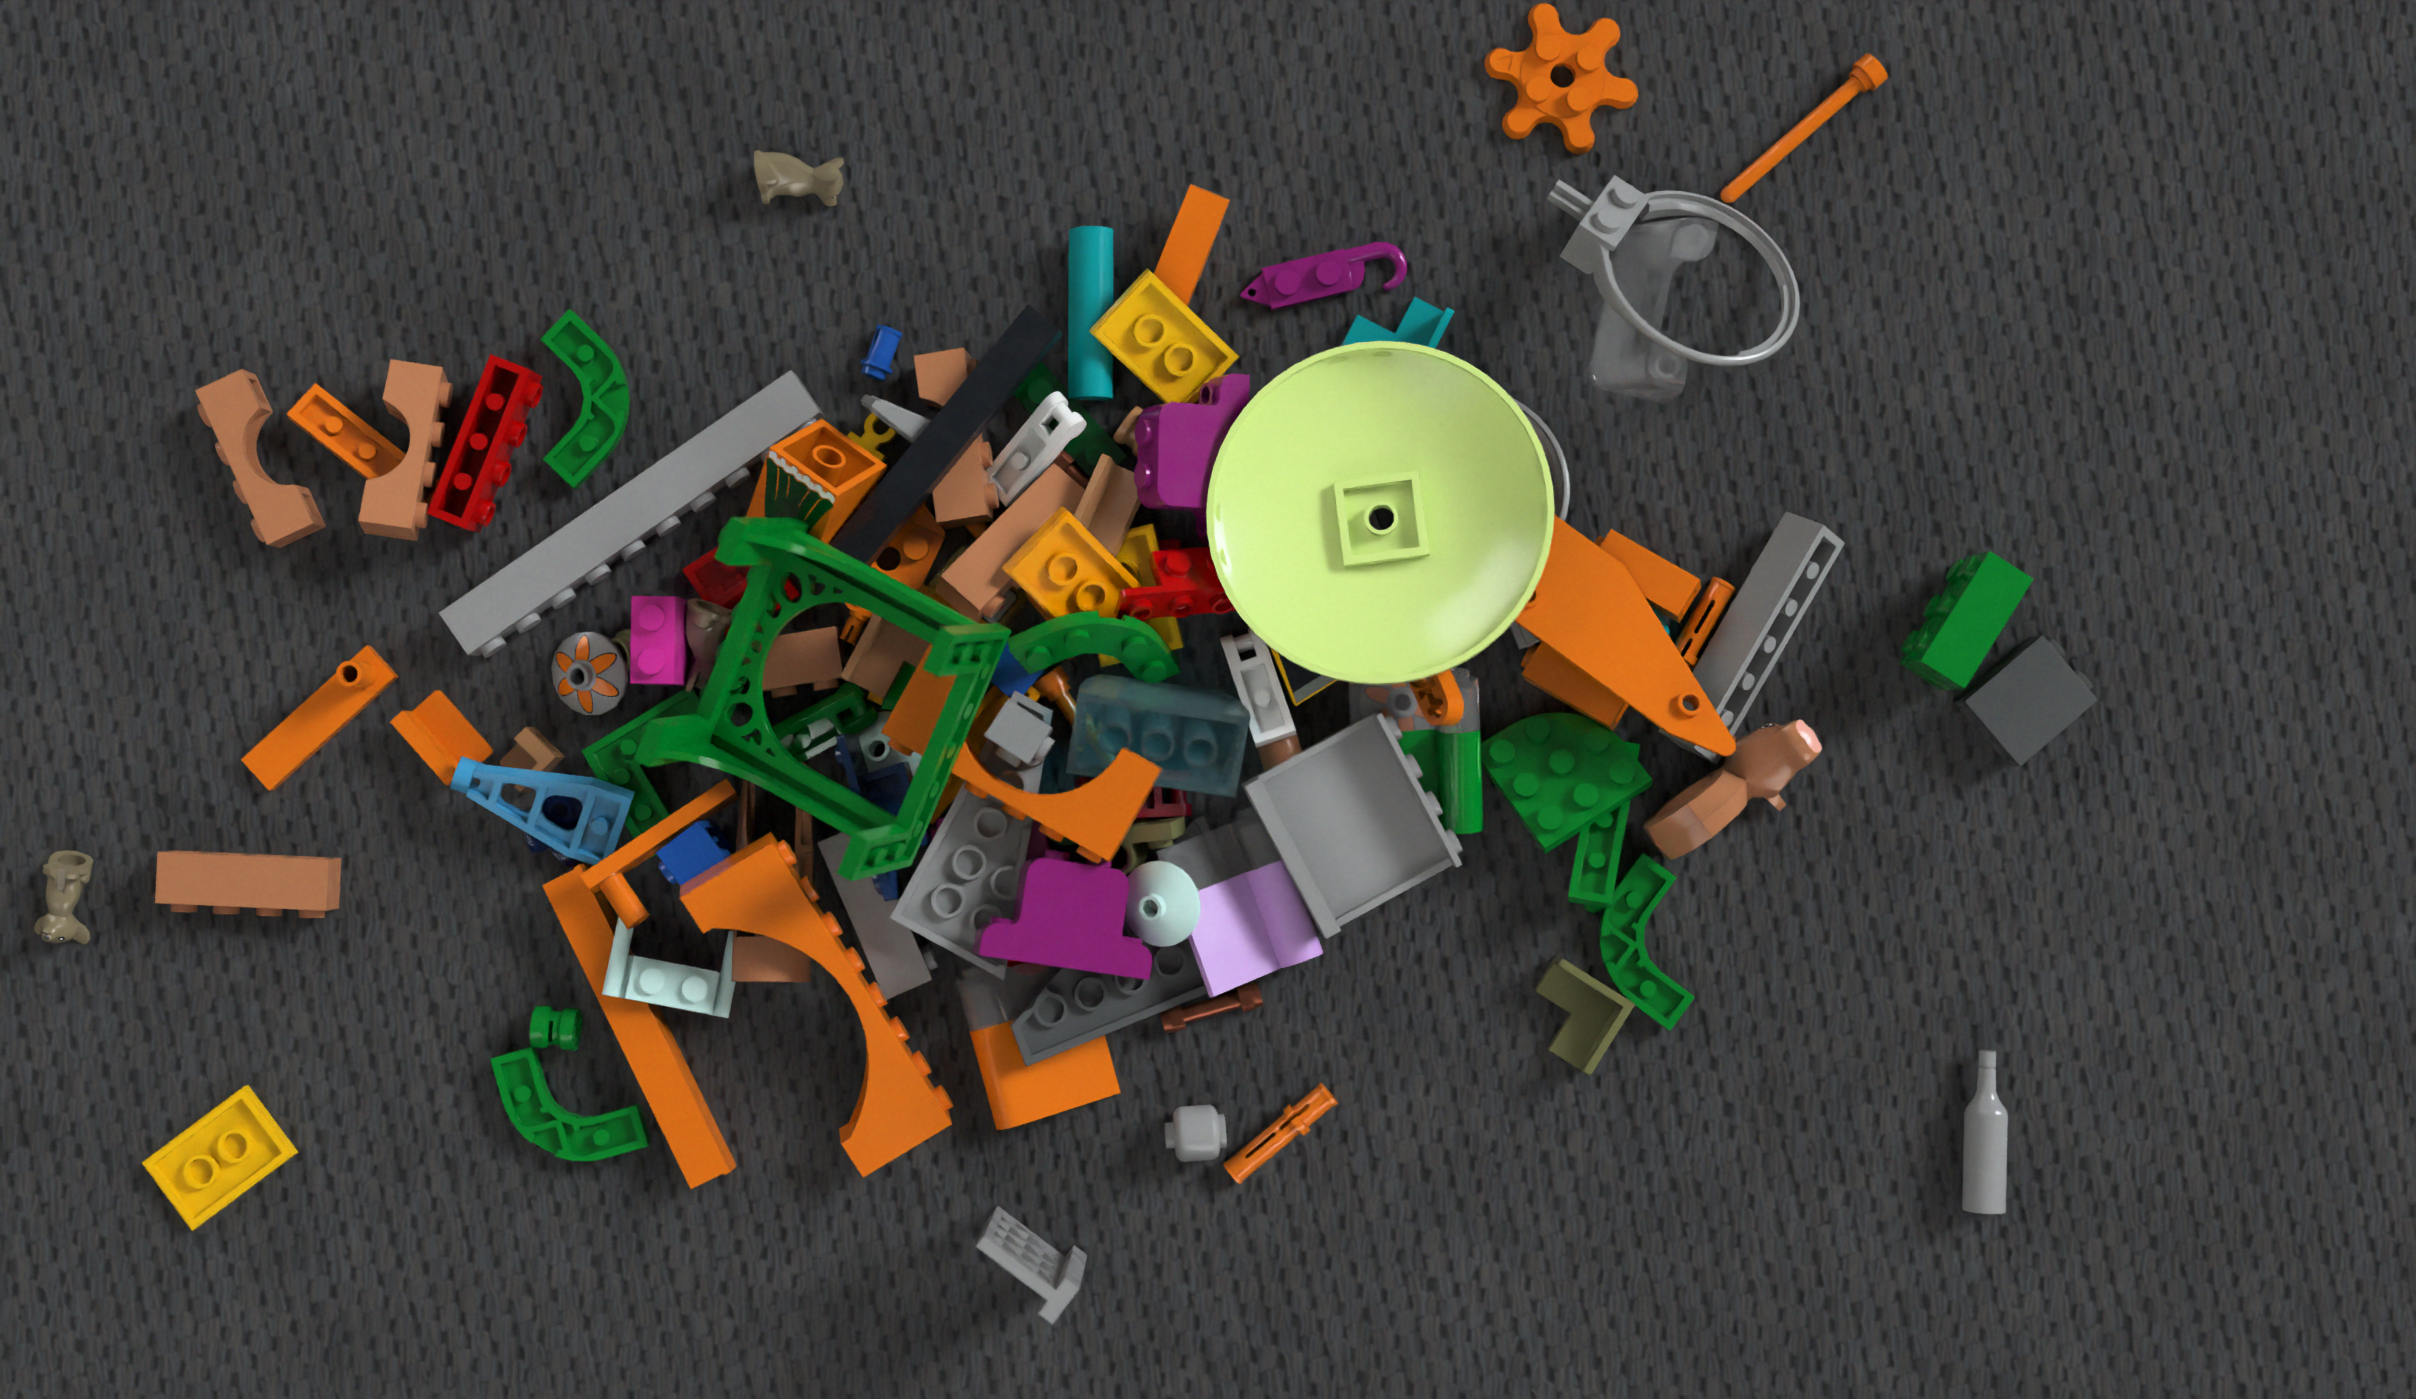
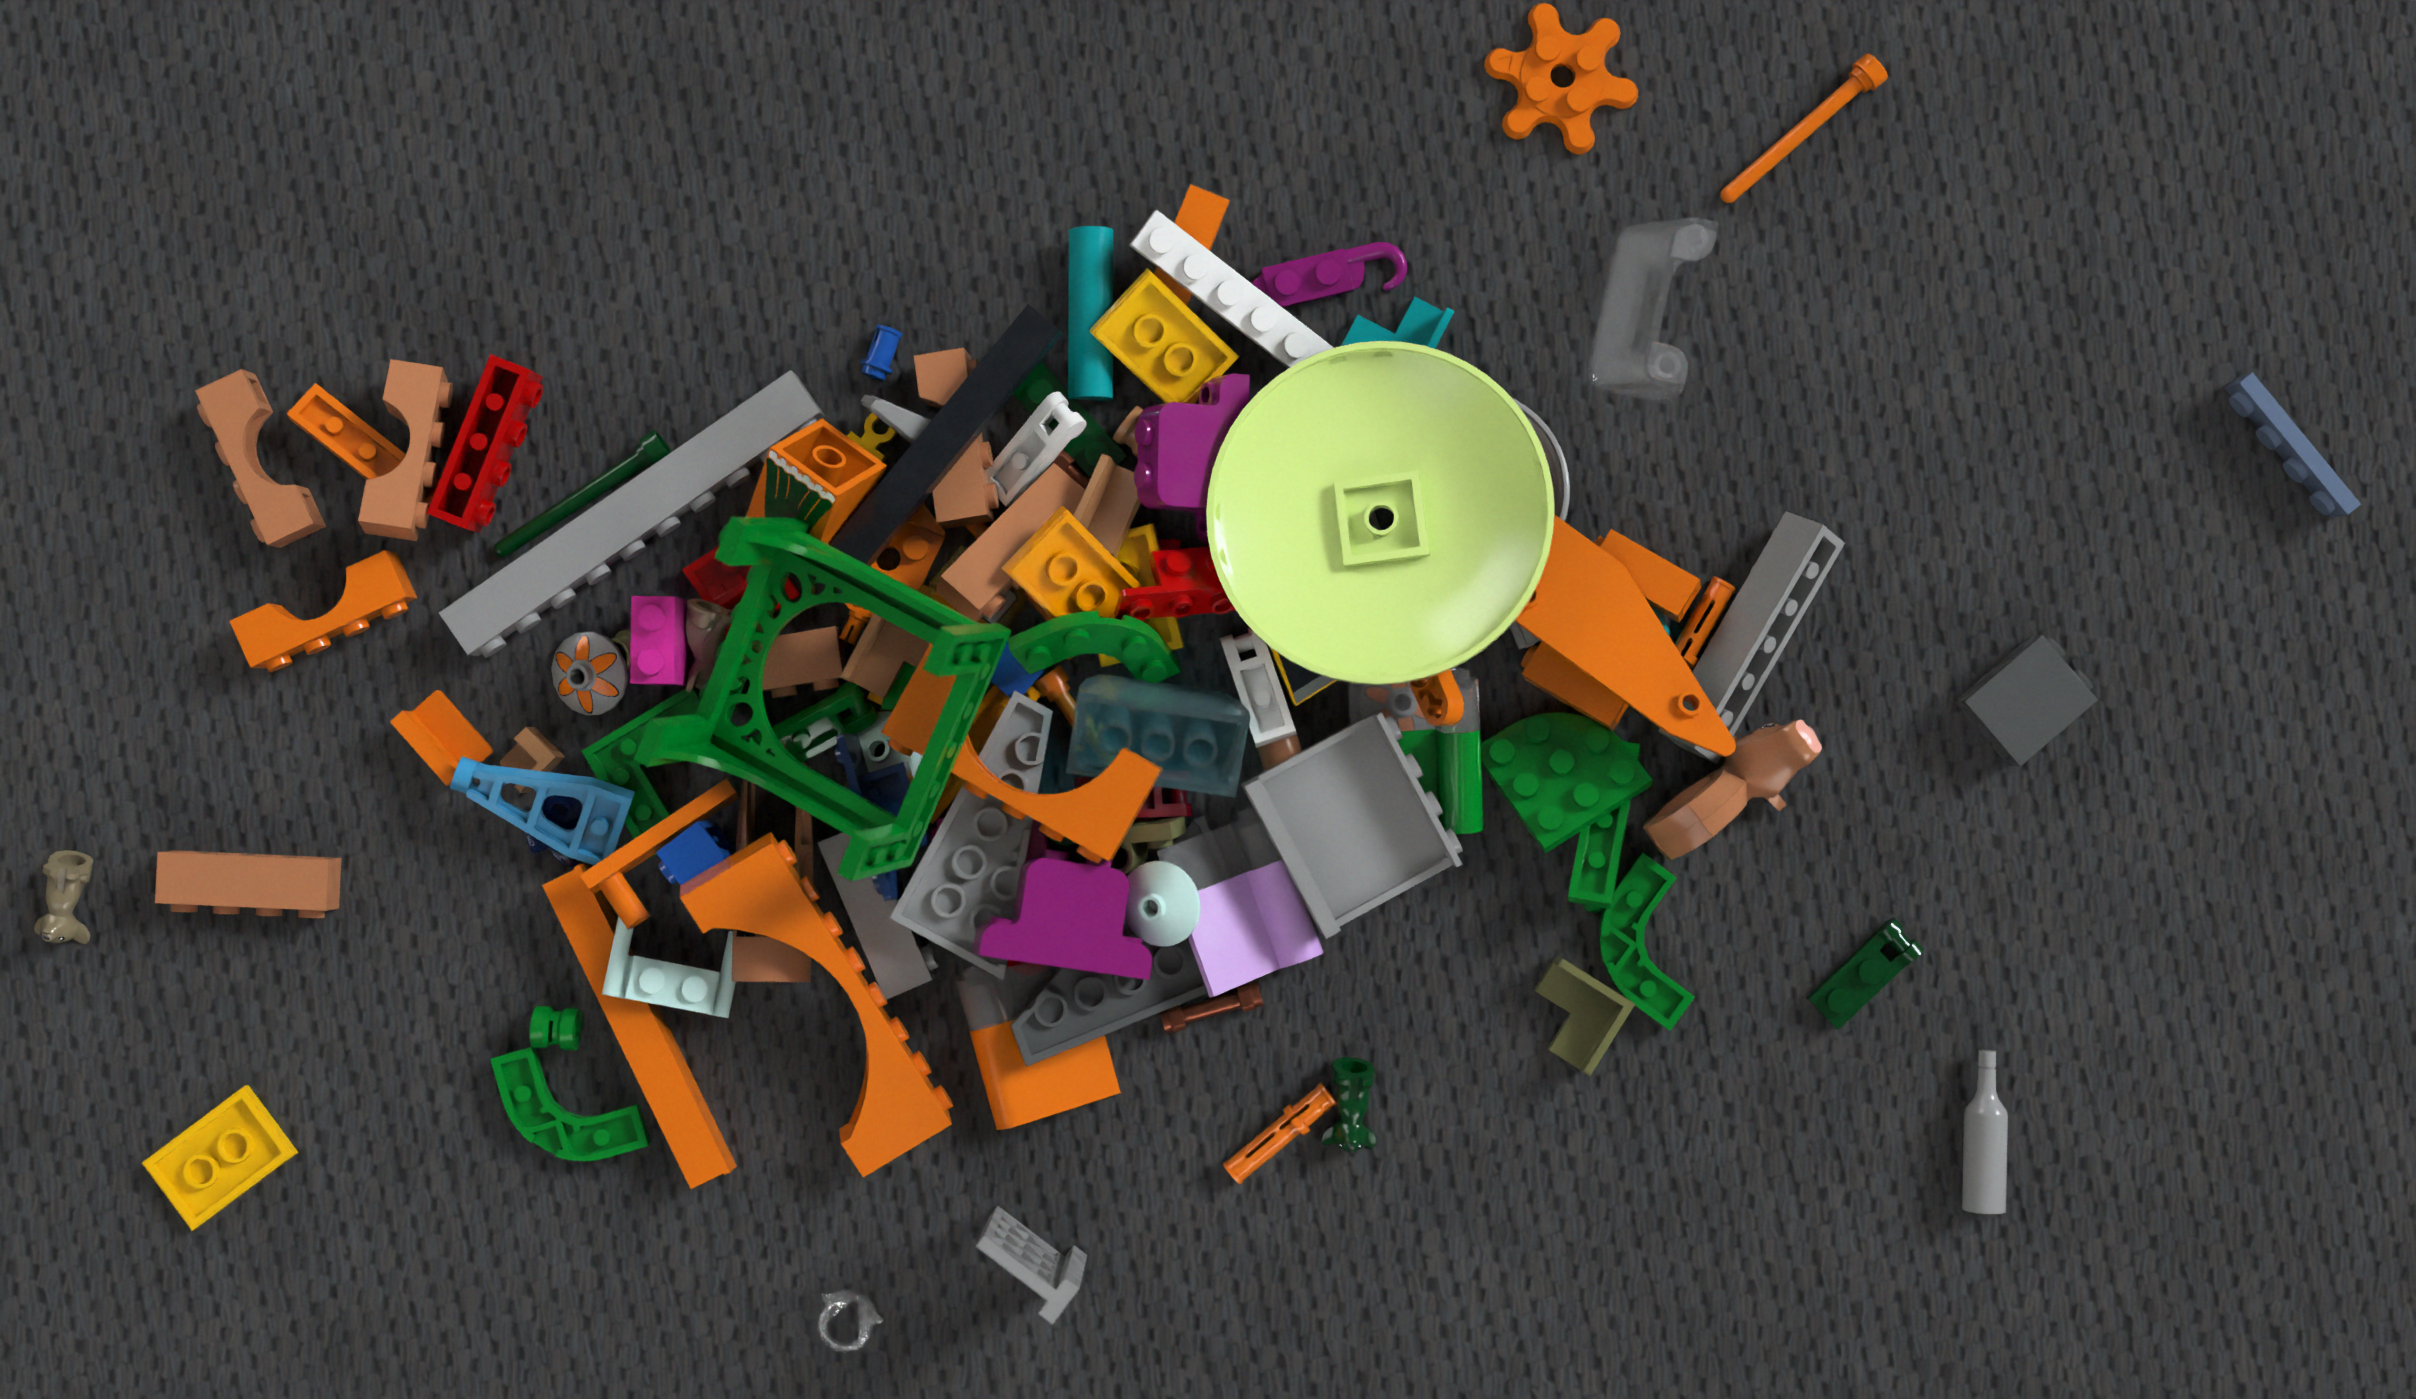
(319, 717): orange piece -> none
(371, 590): none -> orange arch
(604, 401): green plate -> none
(647, 453): none -> dark green piece
(788, 175): dark tan animal -> none
(867, 1318): none -> clear piece
(1019, 735): light grey brick -> none
(1196, 1133): light grey head -> none
(1226, 291): none -> white plate
(1354, 1079): none -> dark green animal
(1611, 216): light grey brick -> none
(1863, 974): none -> dark green plate
(1964, 620): green brick -> none
(2301, 458): none -> sand blue plate

